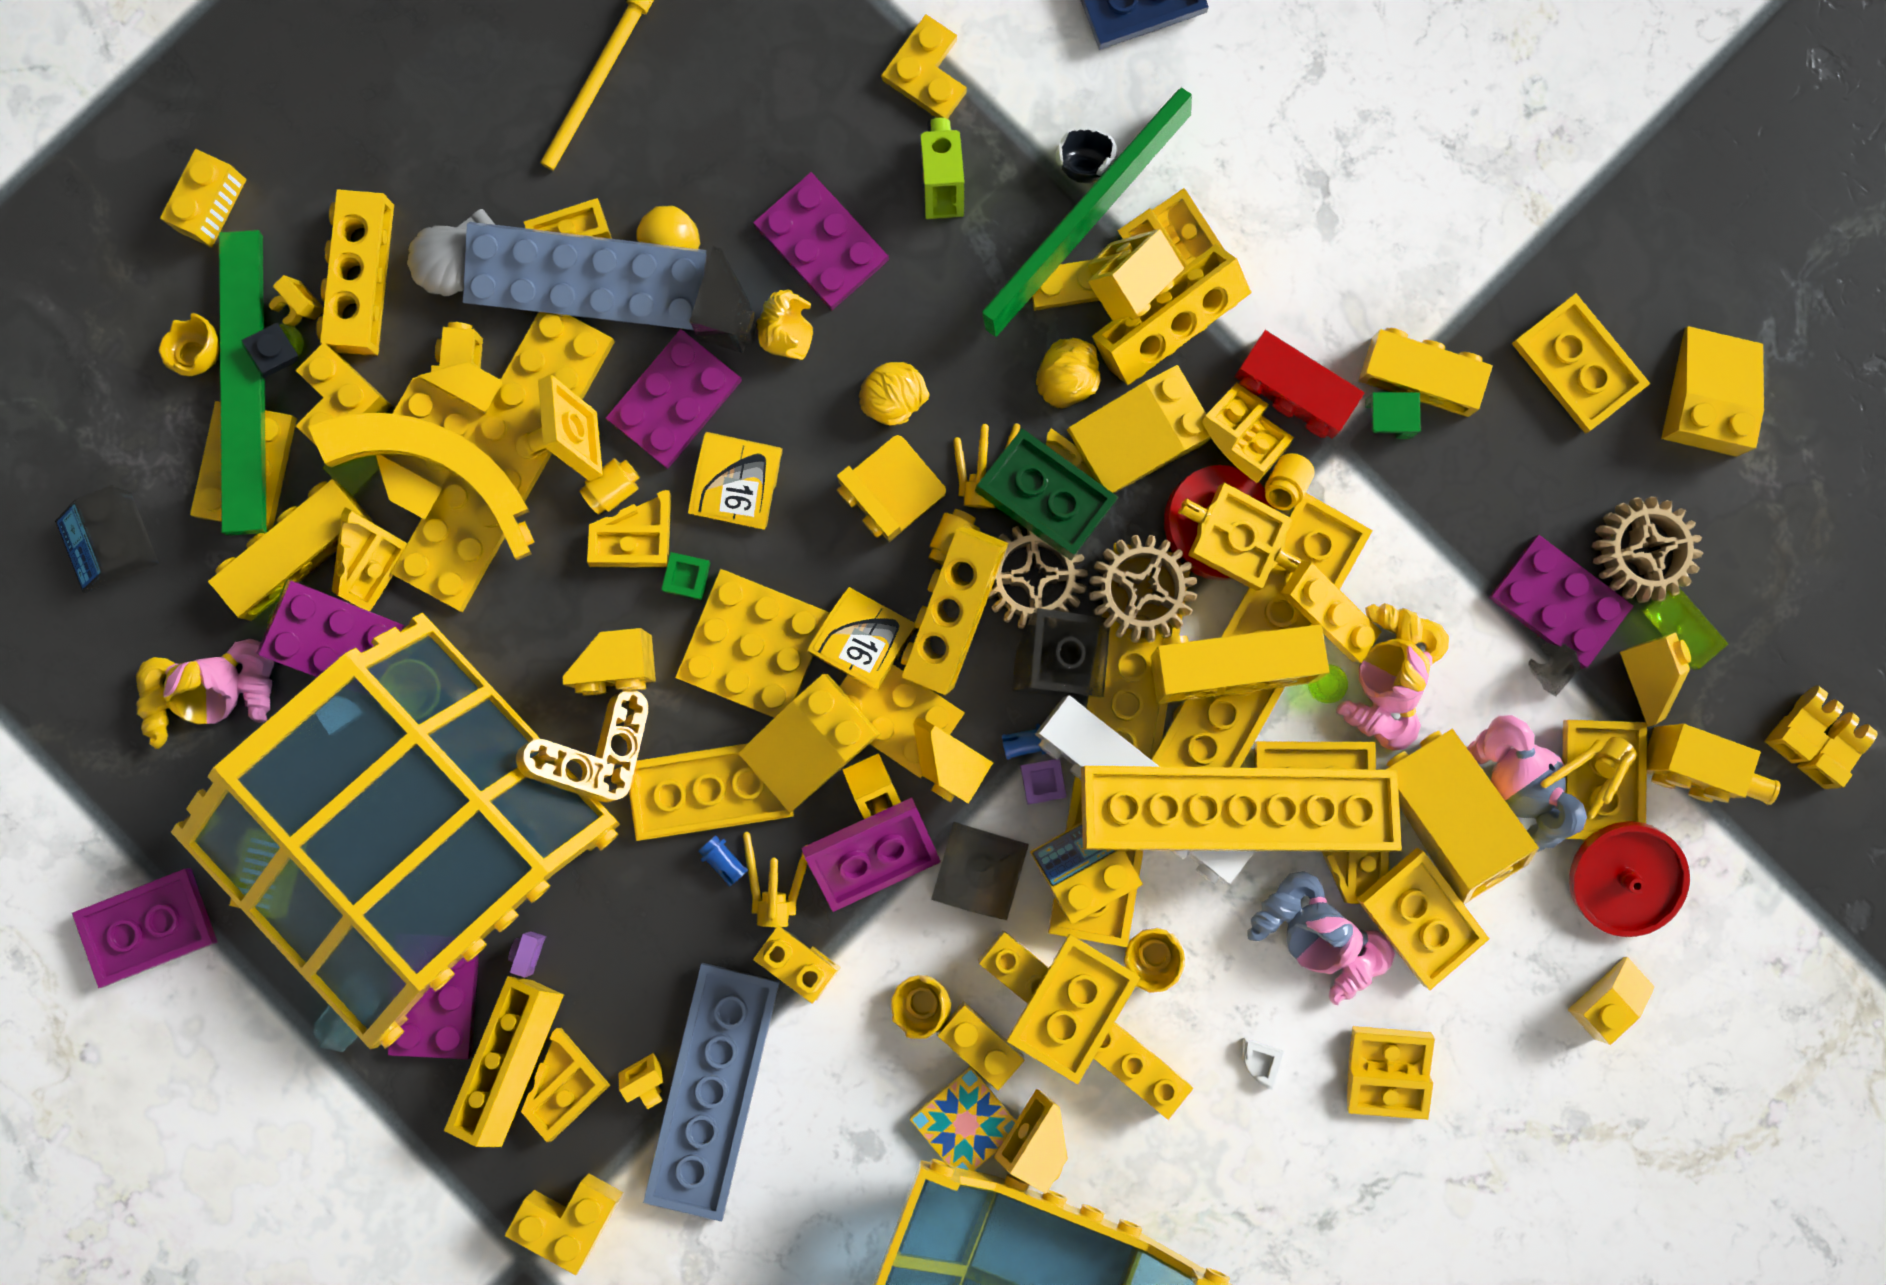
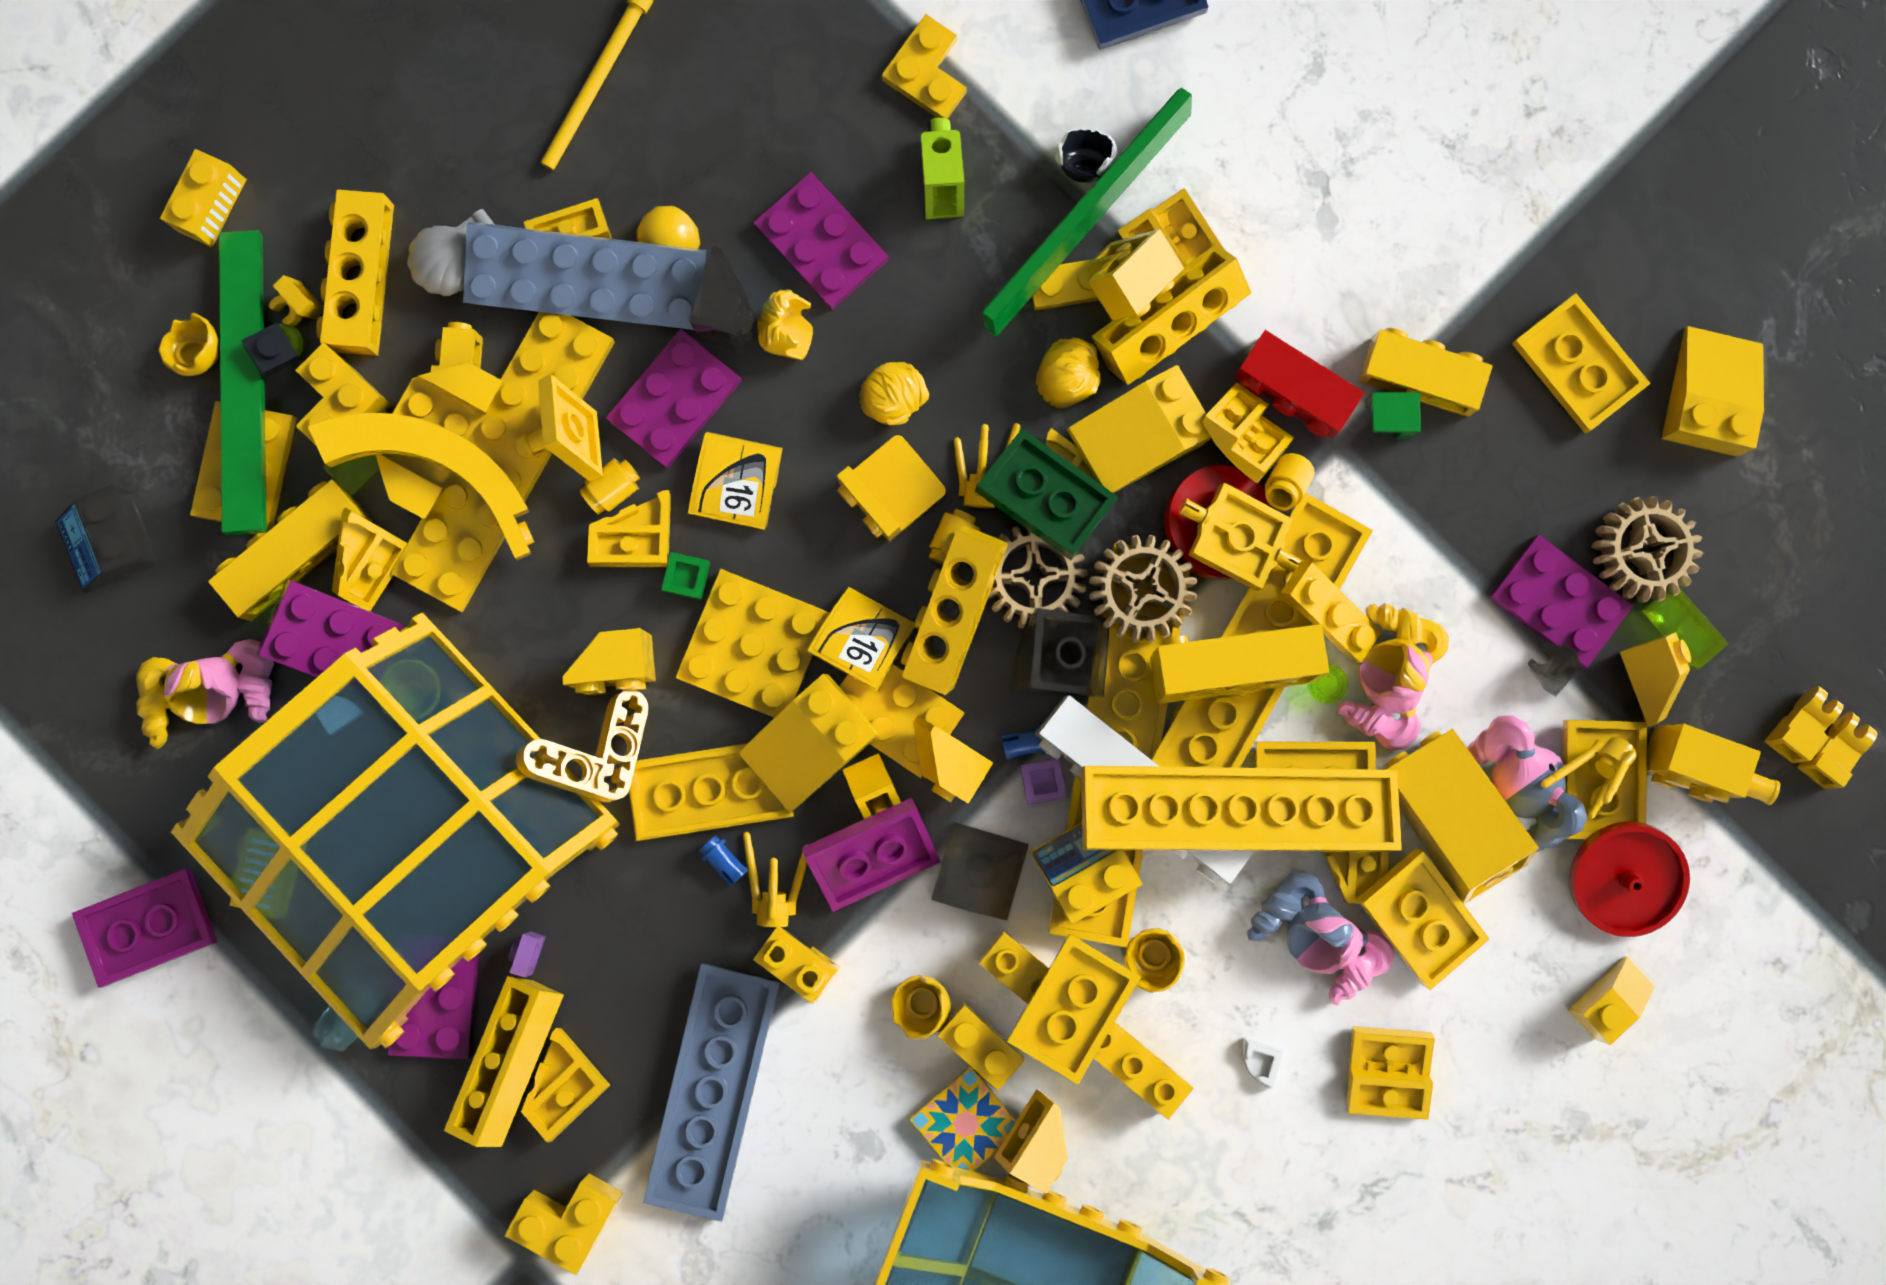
(642, 1080): yellow tile -> none

